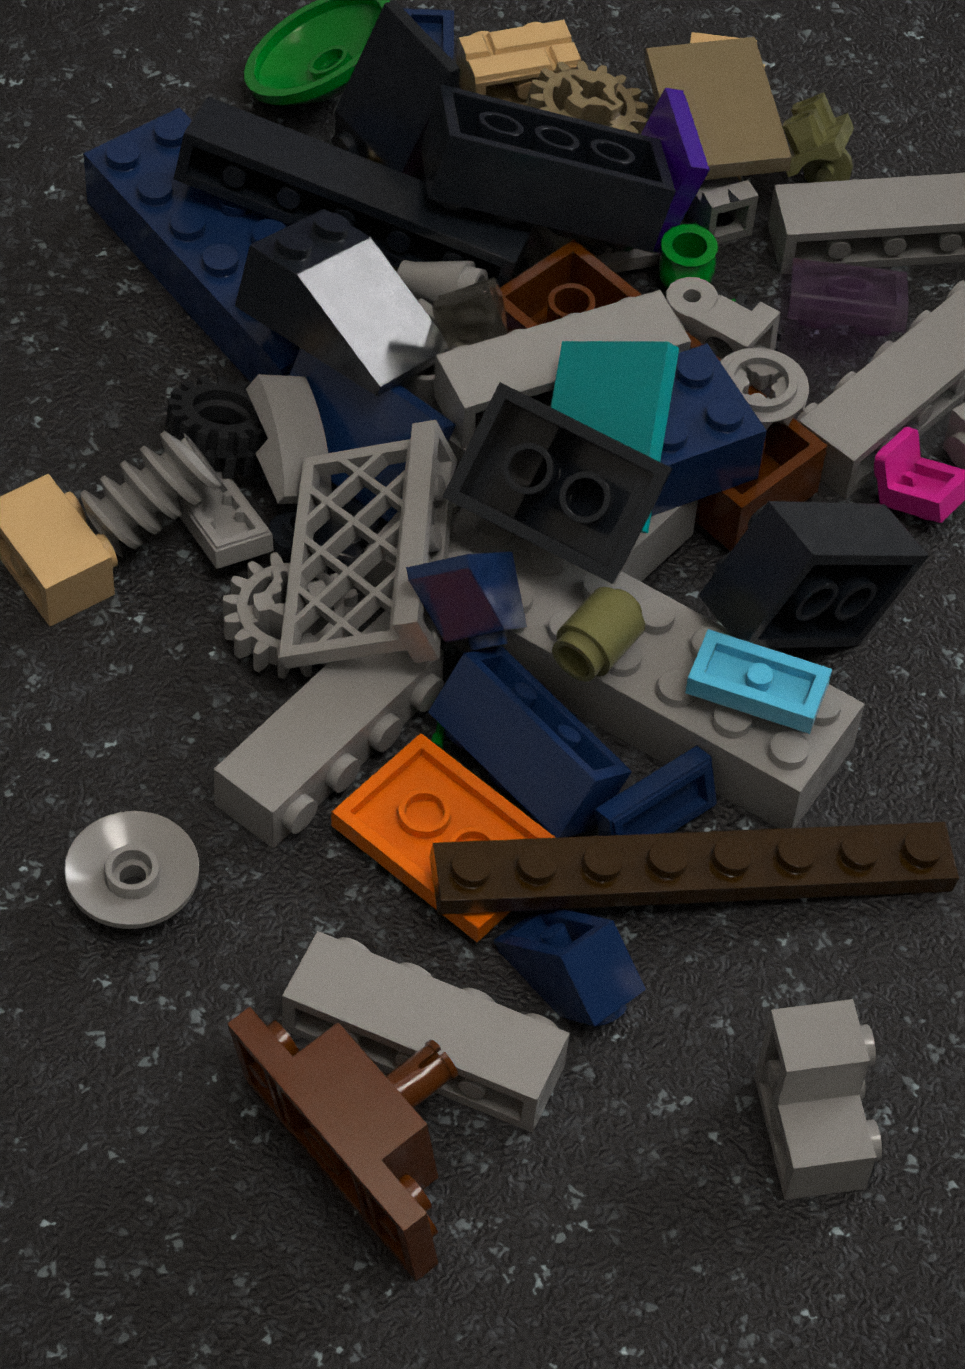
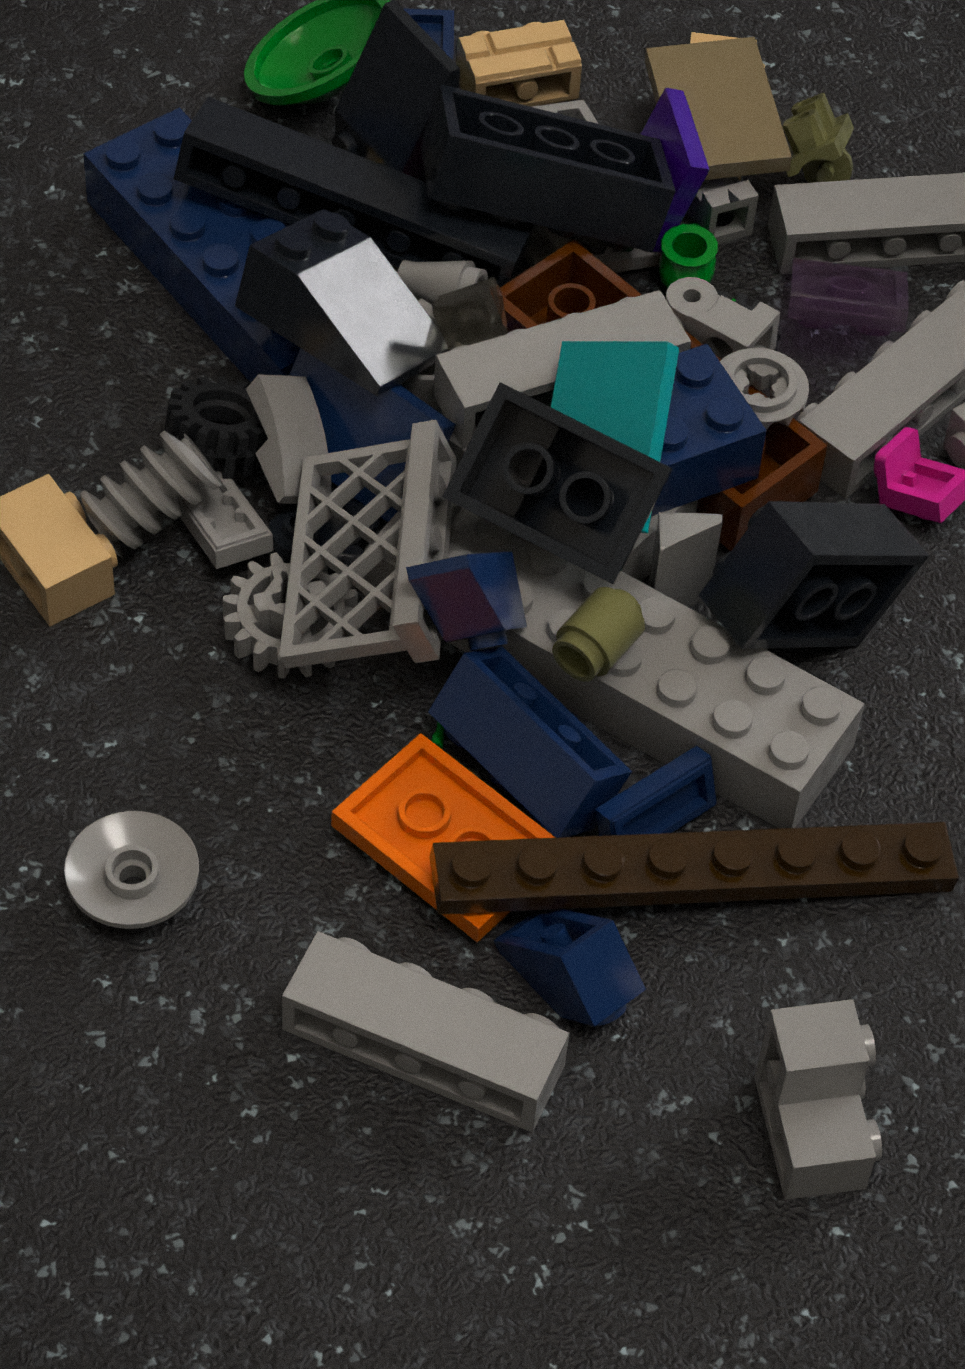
(323, 738): light grey brick -> none
(355, 1124): reddish brown brick -> none
(589, 96): dark tan gear -> none
(684, 554): none -> light grey slope
(758, 681): medium azure plate -> none

